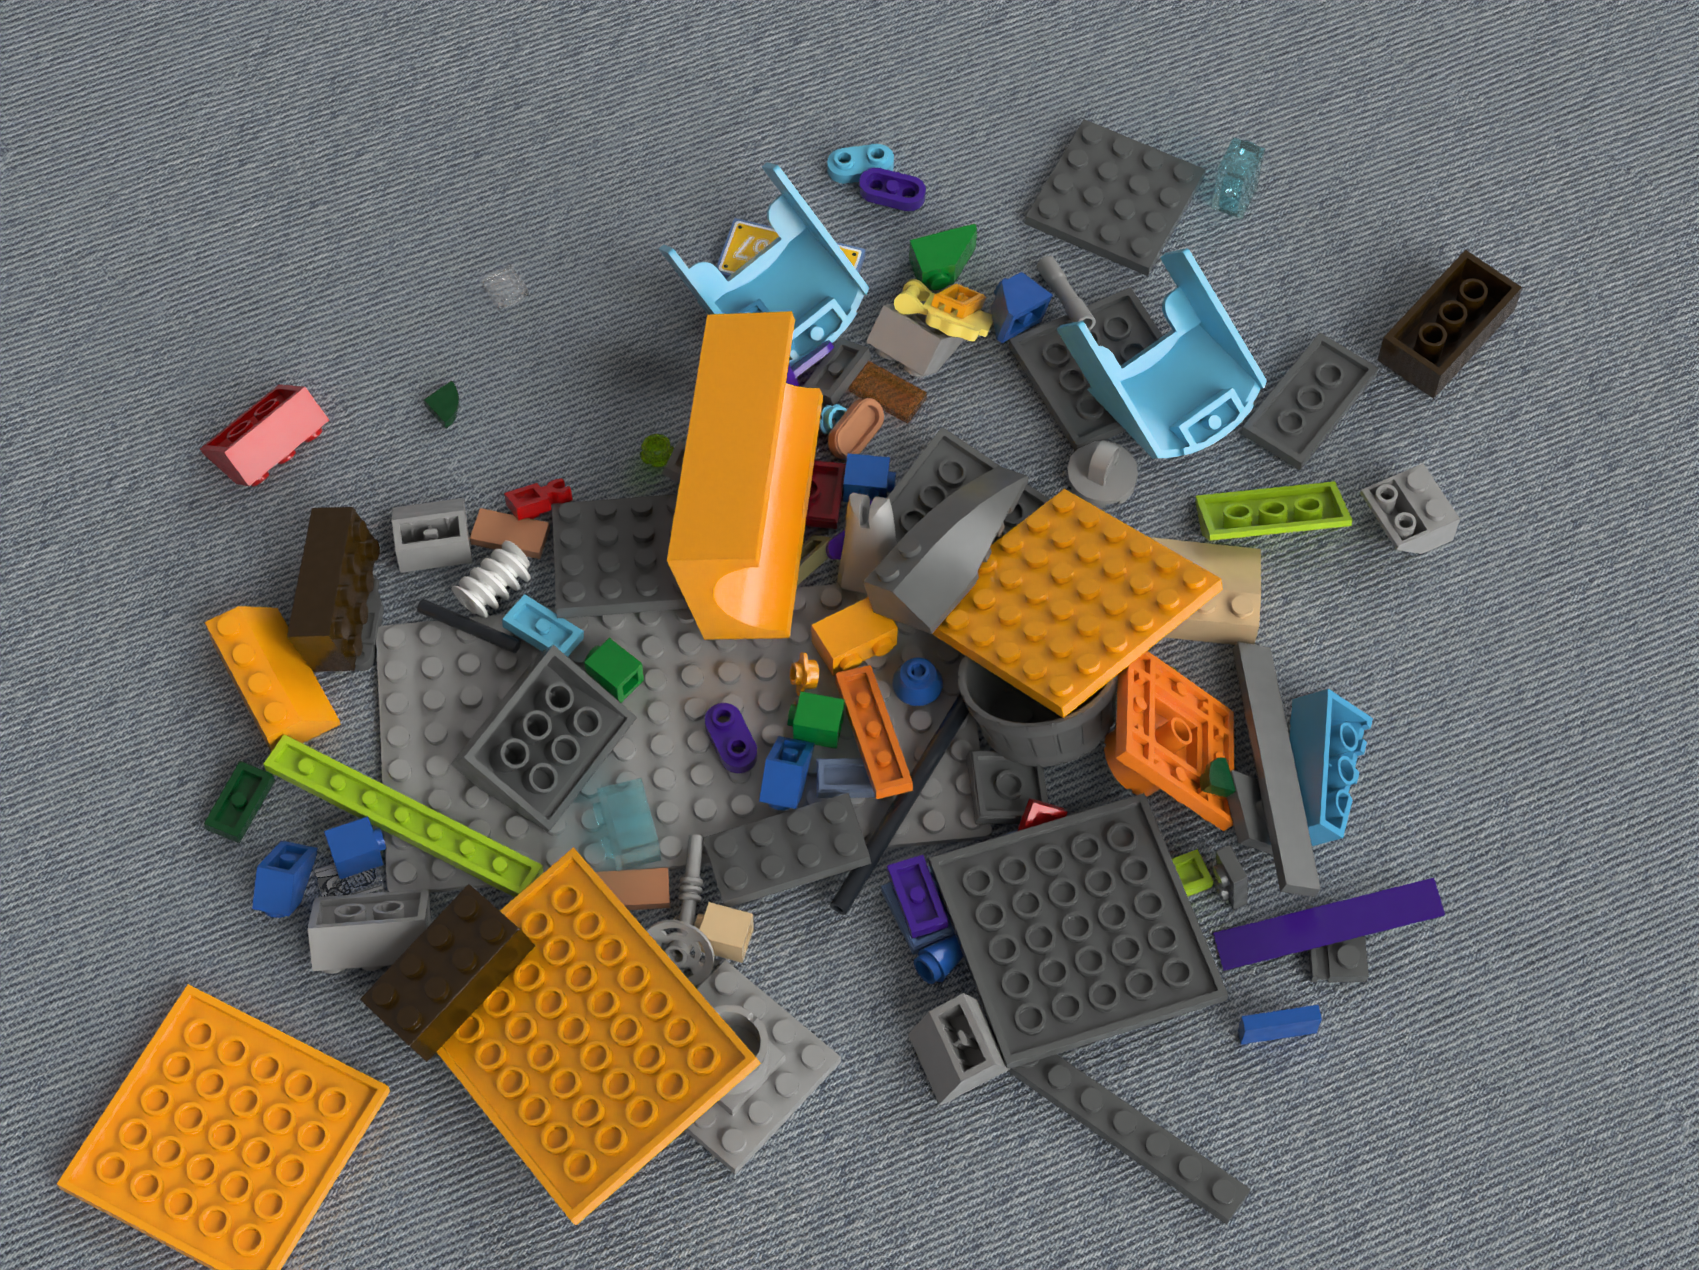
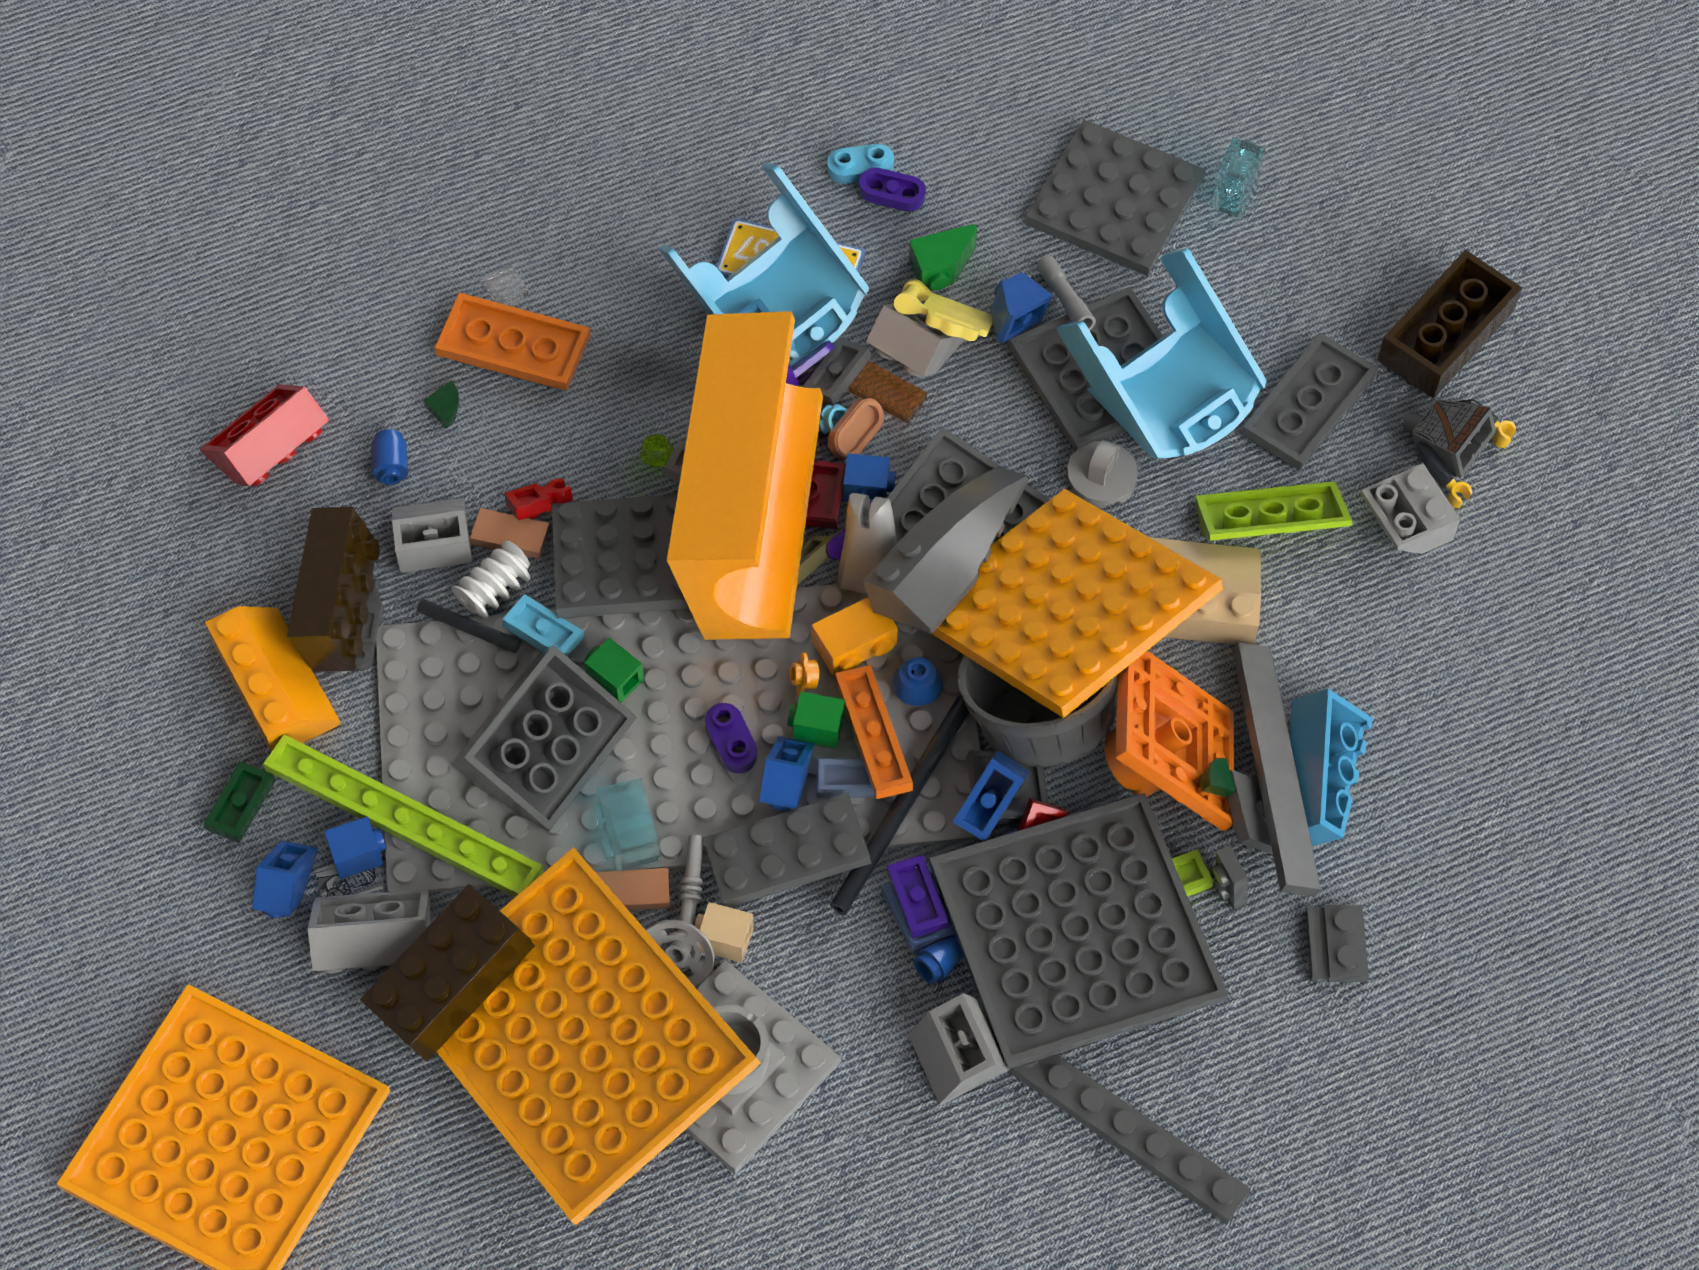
(389, 457): none -> blue brick
(513, 341): none -> orange plate
(966, 303): light orange tile -> none
(991, 796): none -> blue slope
(1279, 1024): blue tile -> none
(1329, 924): dark purple sticker -> none
(1452, 438): none -> torso

